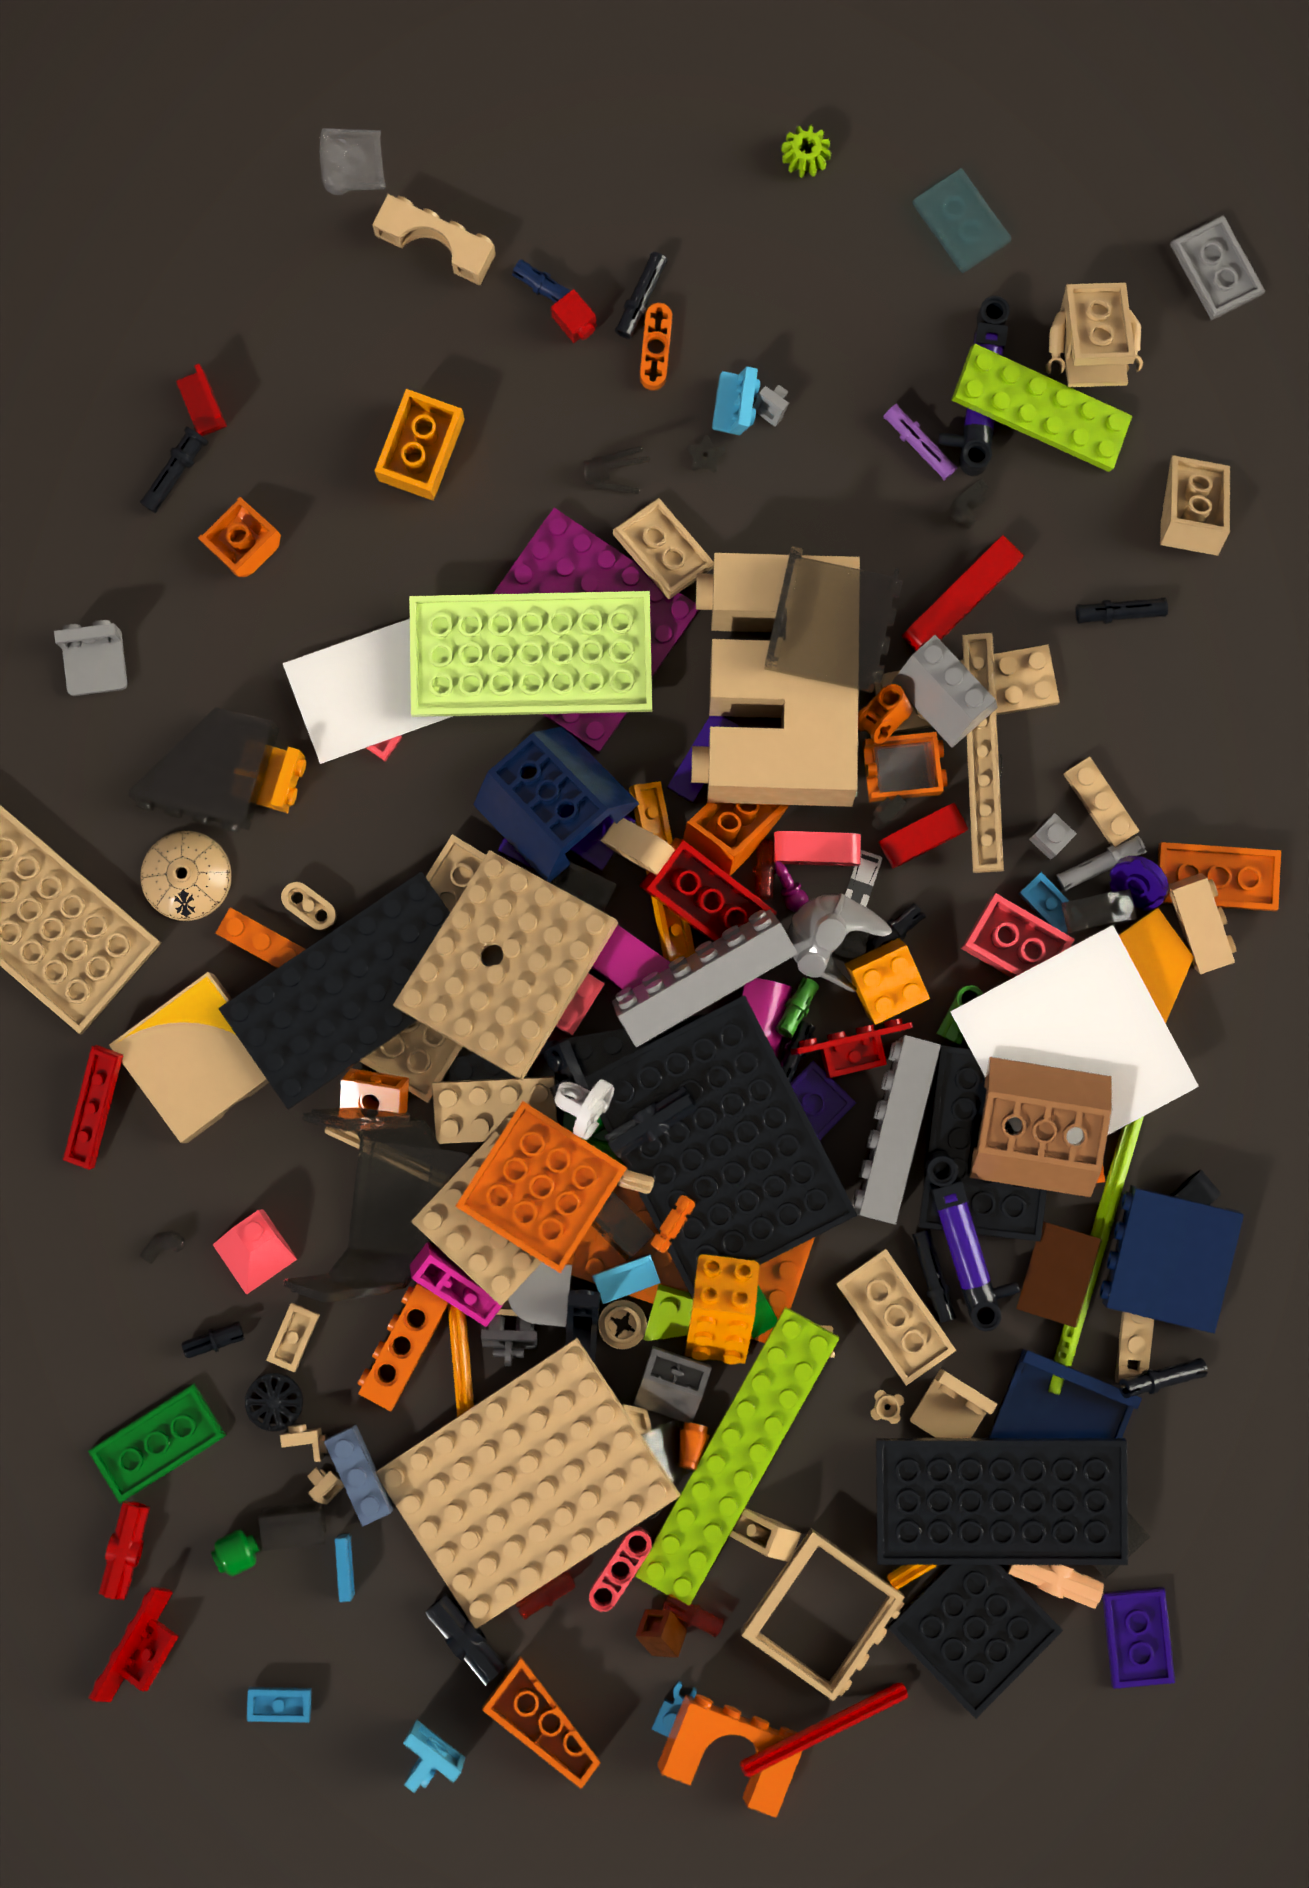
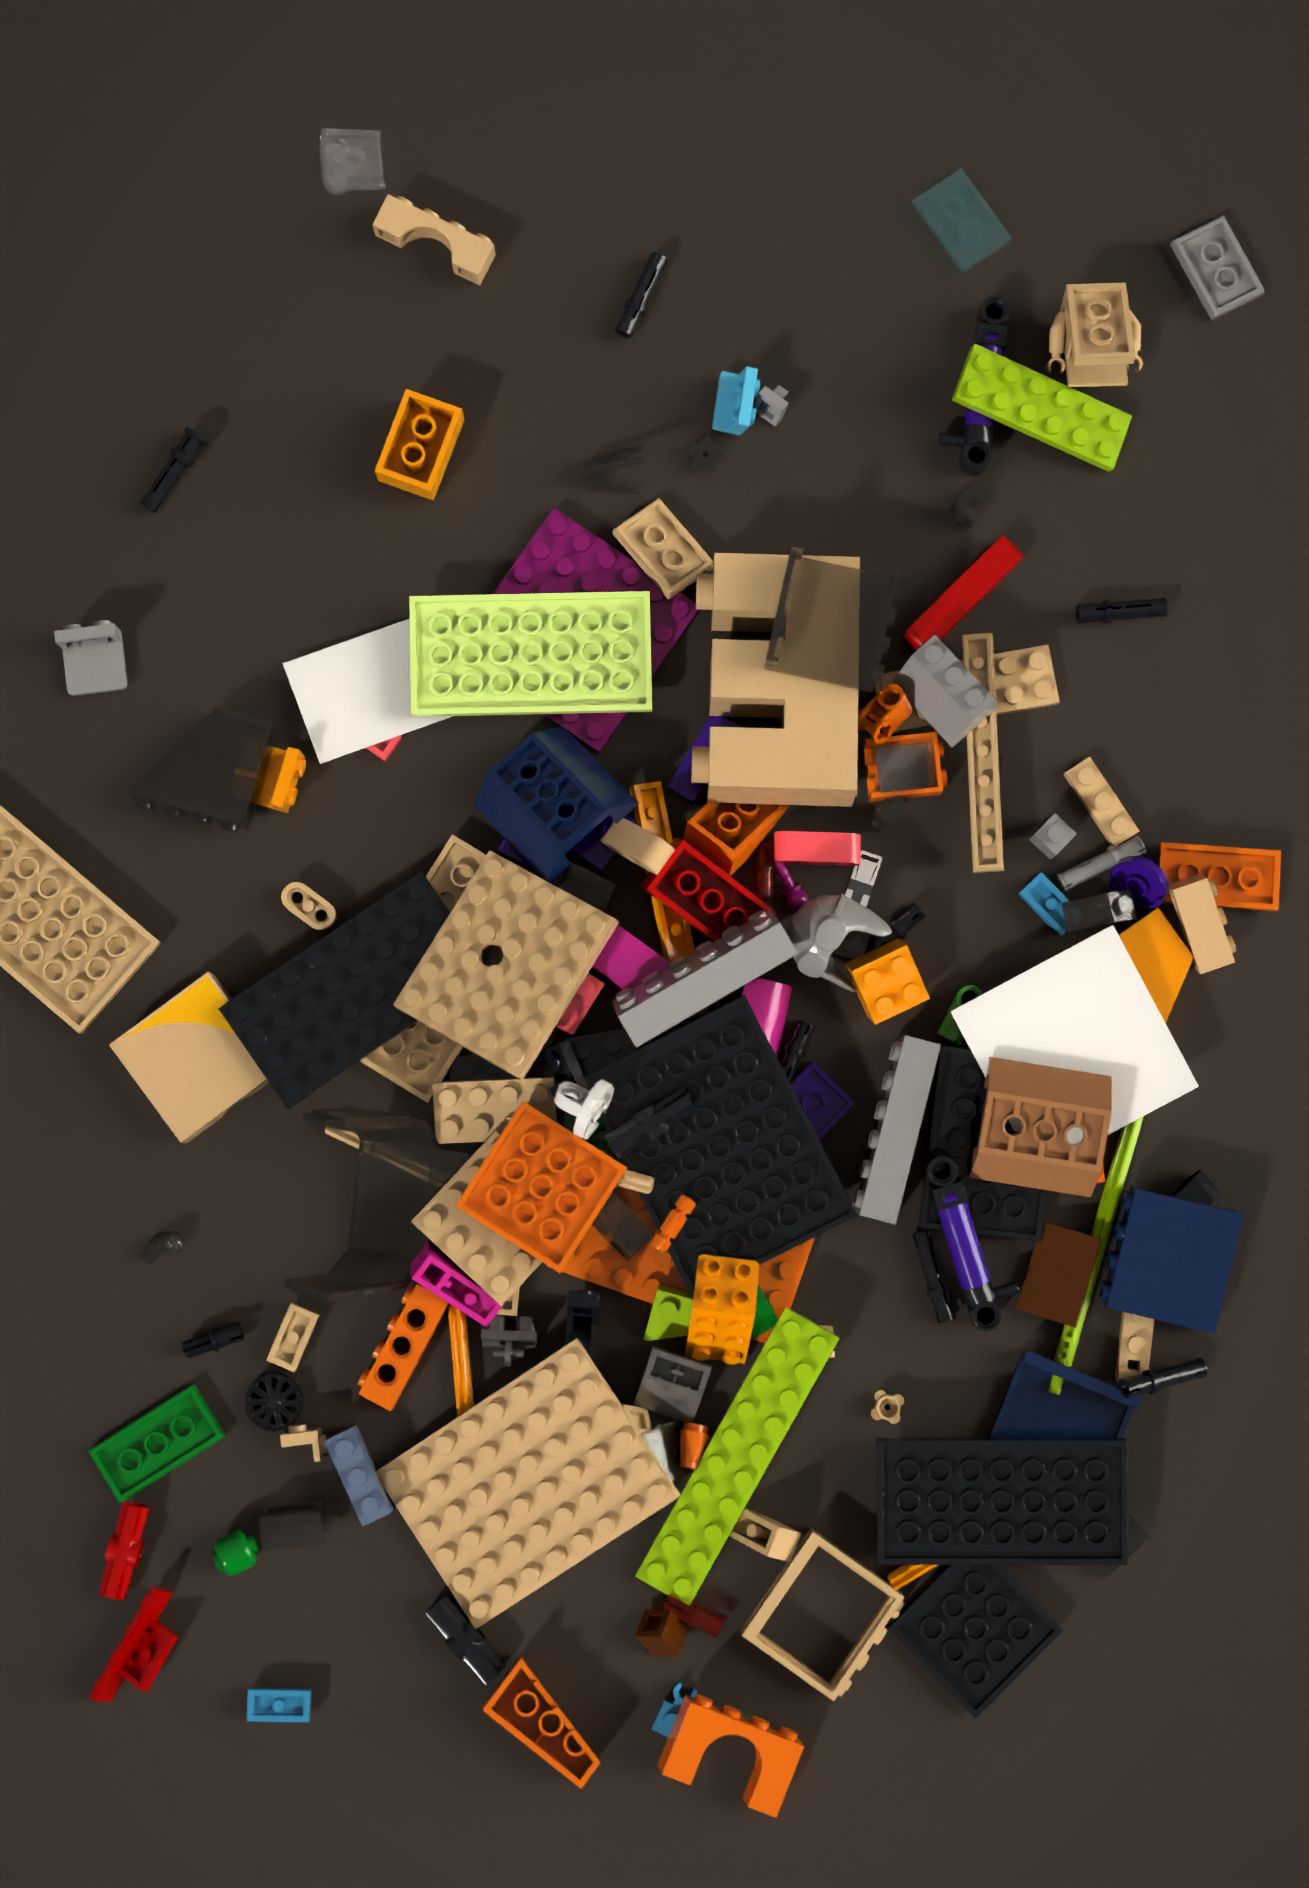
(93, 1107): red tile -> none
(201, 402): red panel -> none
(206, 878): tan dish -> none
(241, 539): orange slope -> none
(254, 1251): coral slope -> none
(257, 939): orange plate -> none
(326, 1485): tan tile -> none
(344, 1567): dark azure tile -> none
(389, 1090): orange brick -> none
(433, 1755): medium azure bracket -> none
(539, 281): dark blue pin -> none
(543, 1296): light grey tile -> none
(546, 1595): clear red axle -> none
(574, 316): red brick -> none
(615, 1583): coral beam -> none
(626, 1278): medium azure panel -> none
(637, 1321): tan gear -> none
(666, 325): orange beam -> none
(797, 1007): bright green pin -> none
(810, 141): lime gear -> none
(823, 1729): red axle -> none
(855, 1052): red bracket -> none
(895, 1316): tan plate -> none
(917, 439): medium lavender pin -> none
(923, 835): red beam -> none
(951, 1408): tan bracket -> none
(1013, 938): coral brick -> none
(1061, 1582): light nougat piece -> none
(1138, 1637): dark purple tile -> none
(1196, 506): tan slope -> none

